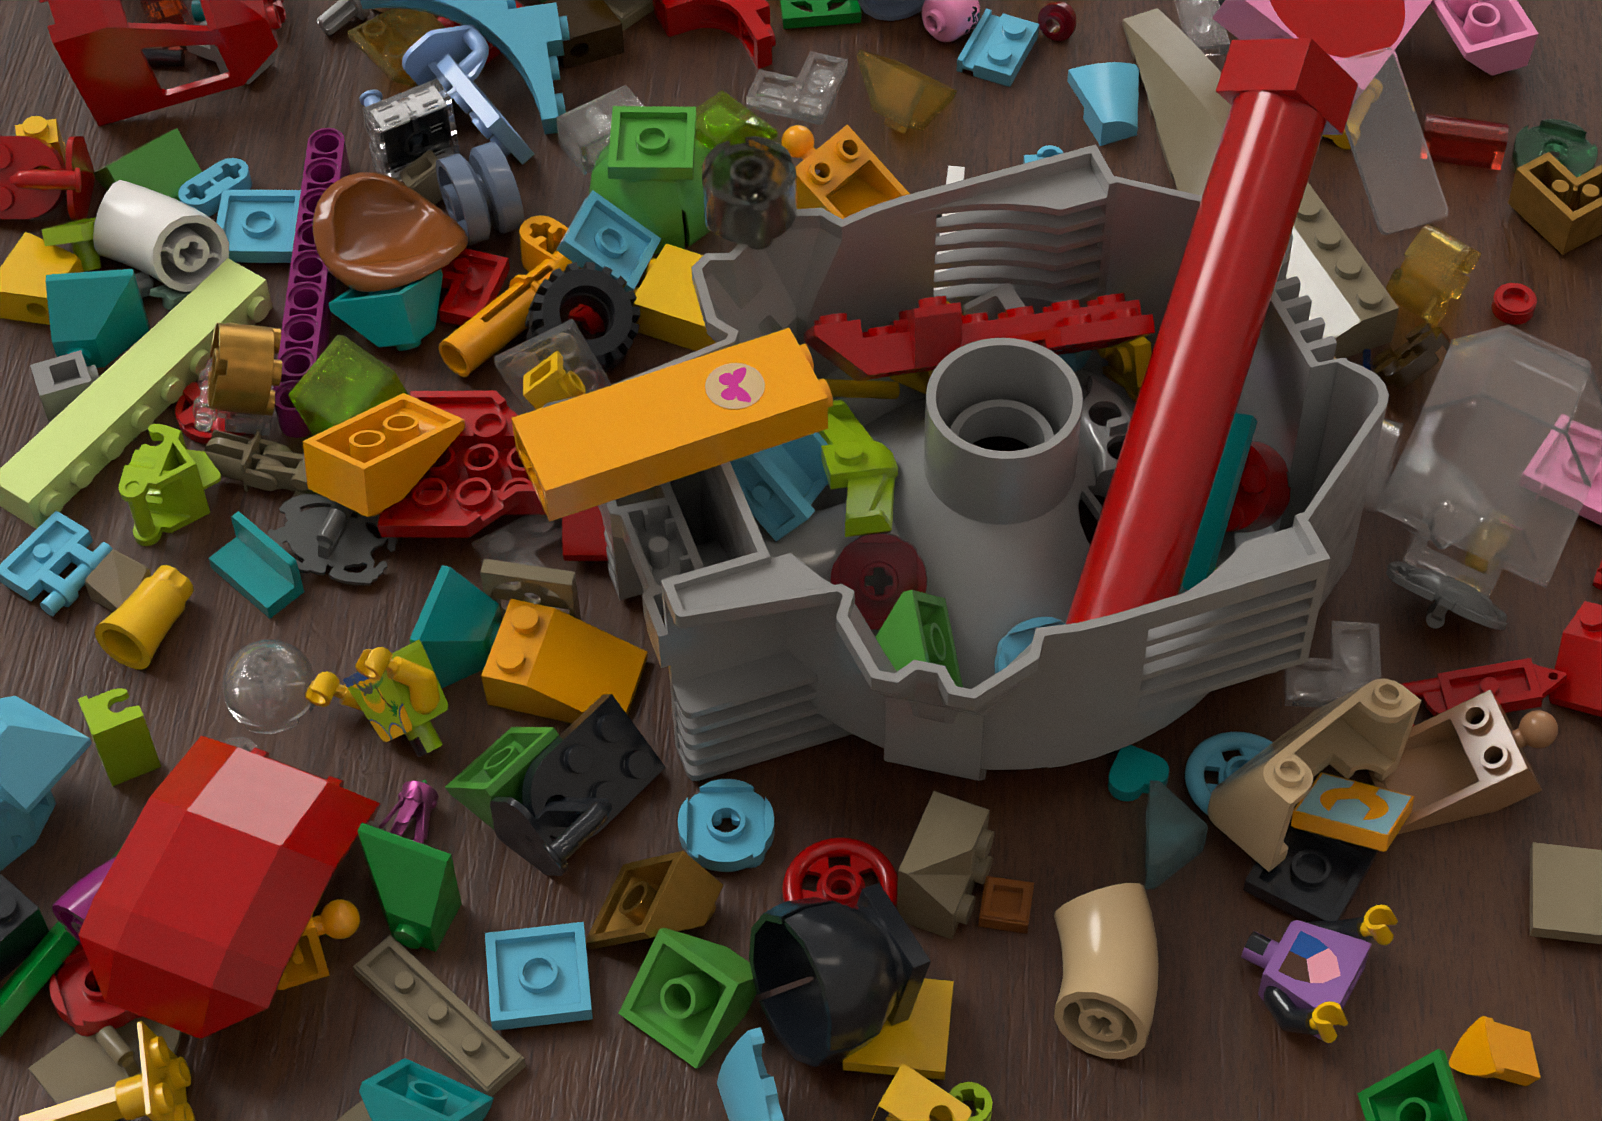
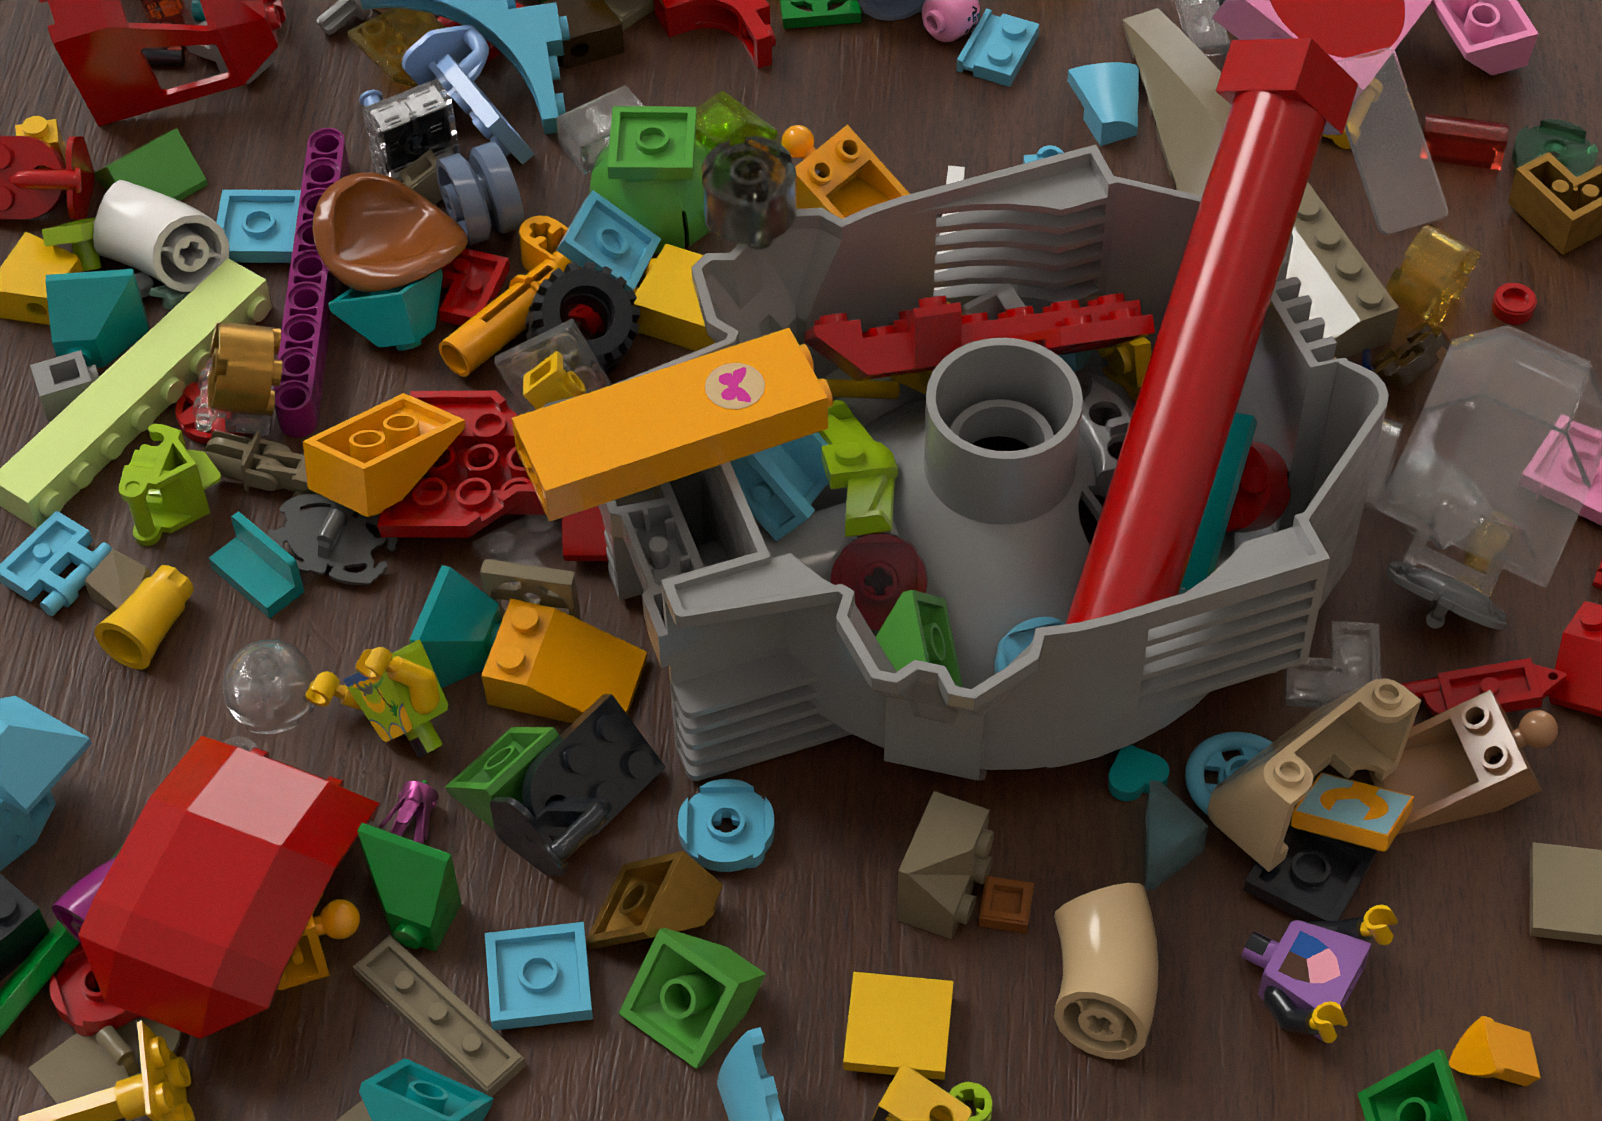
(119, 736): lime hinge -> none
(205, 189): medium azure beam -> none
(343, 385): clear neon green slope -> none
(803, 97): clear plate -> none
(814, 861): red plate -> none
(861, 969): black plate -> none
(902, 92): clear yellow slope -> none
(1063, 14): dark red plate -> none

